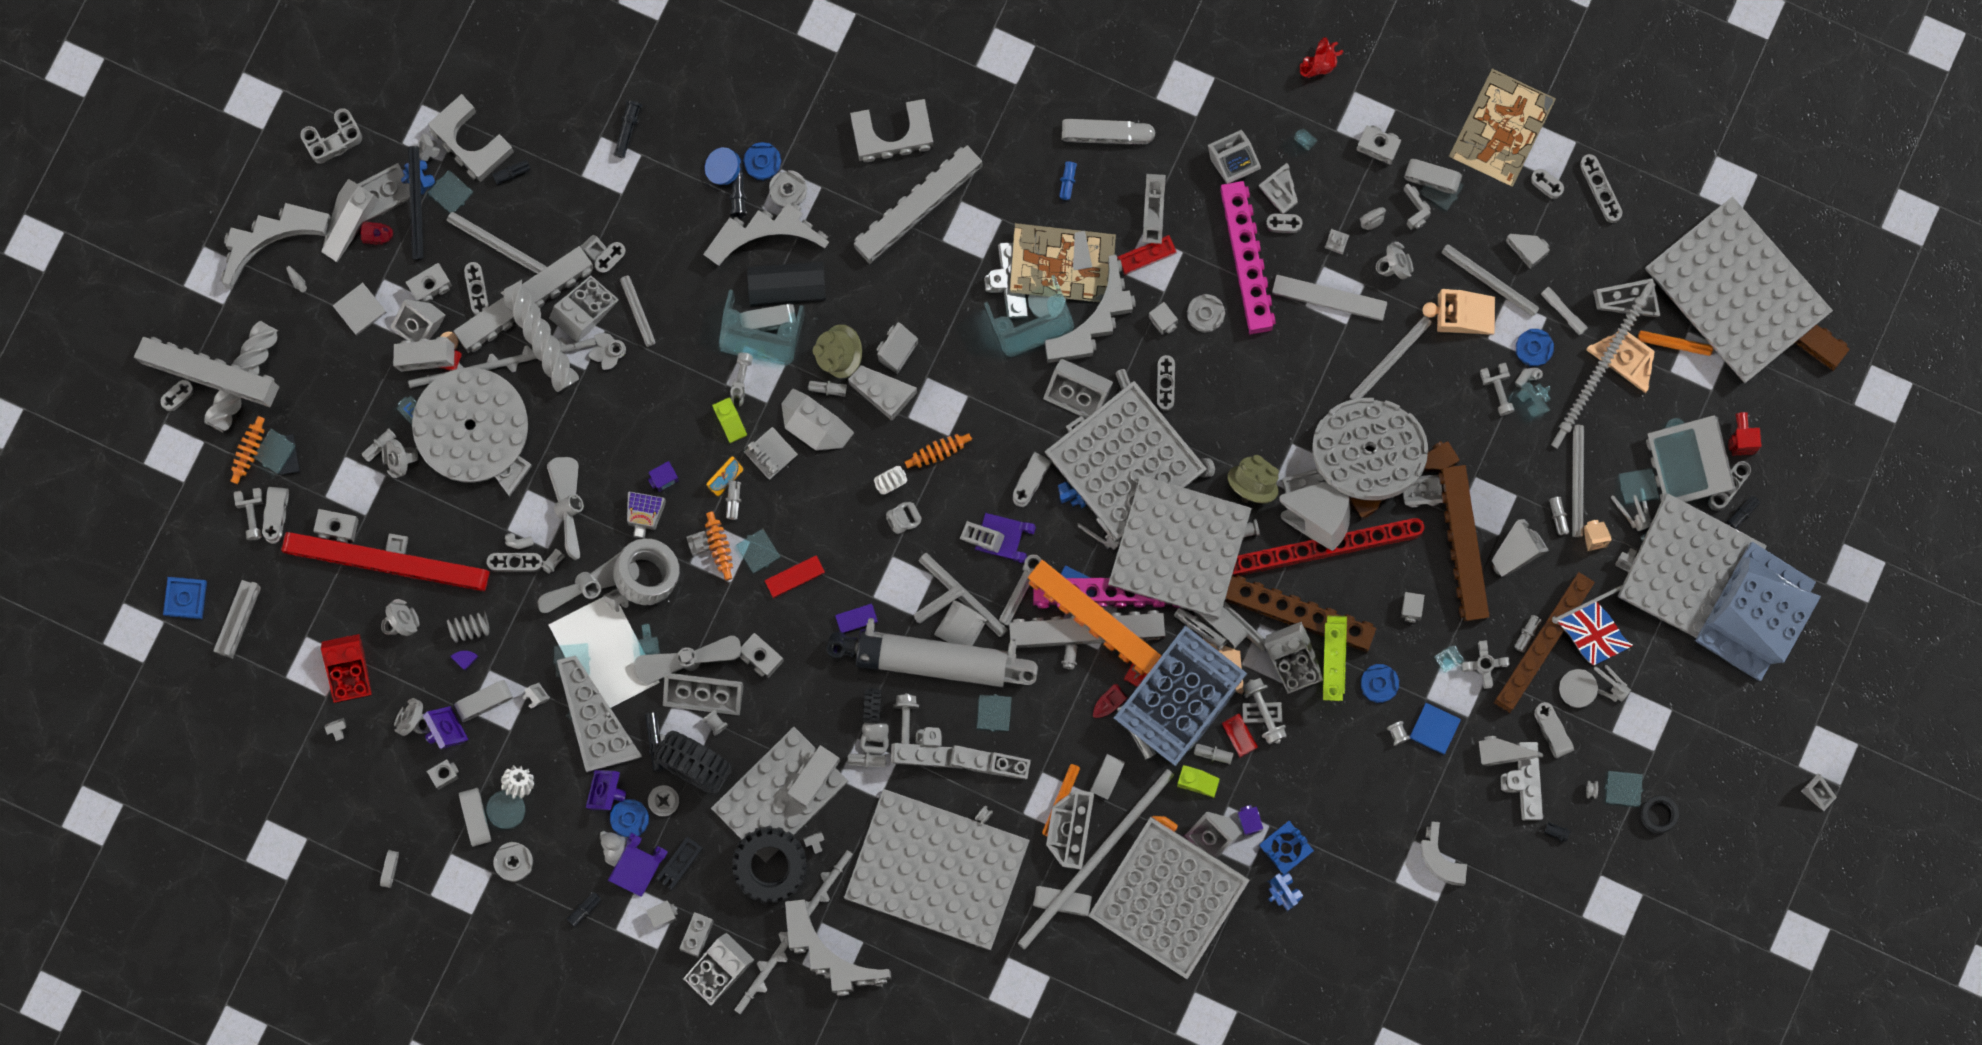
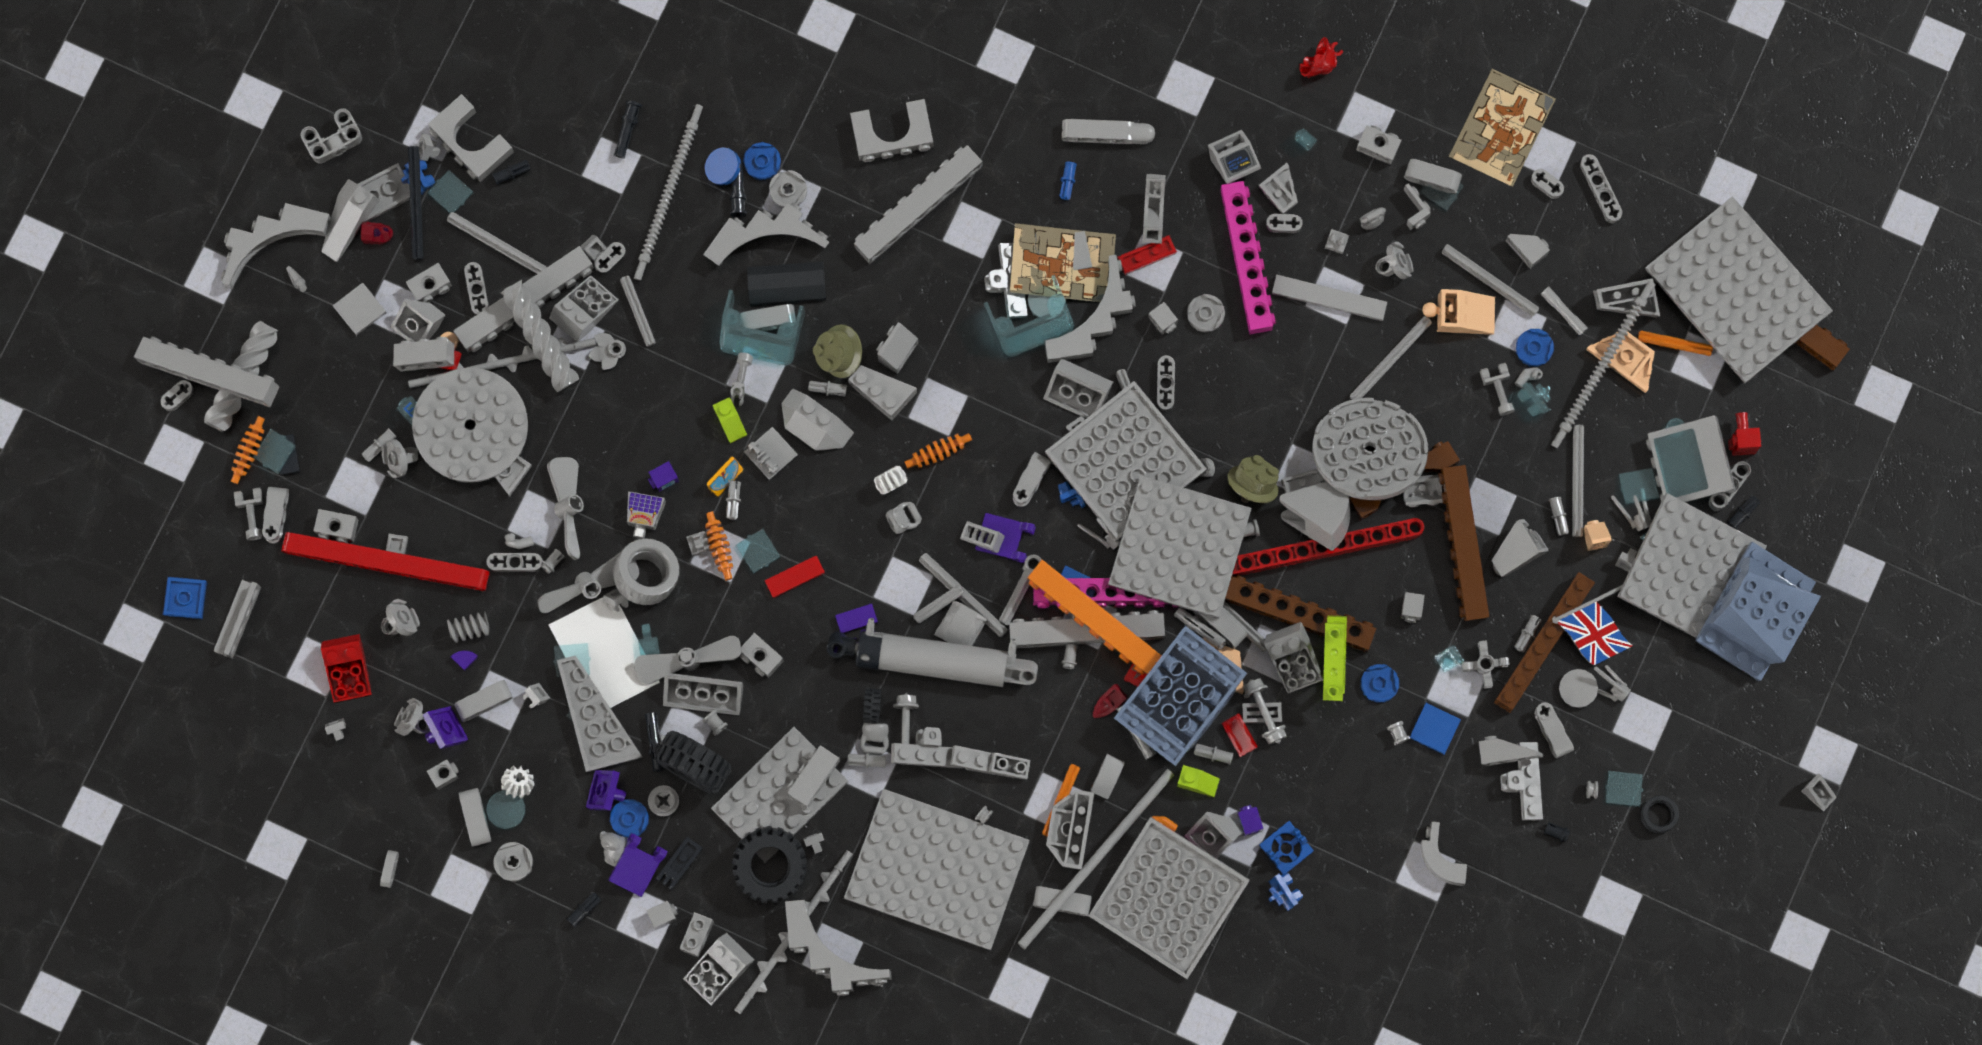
(645, 258): none -> light grey hose
(994, 712): clear light blue piece -> none

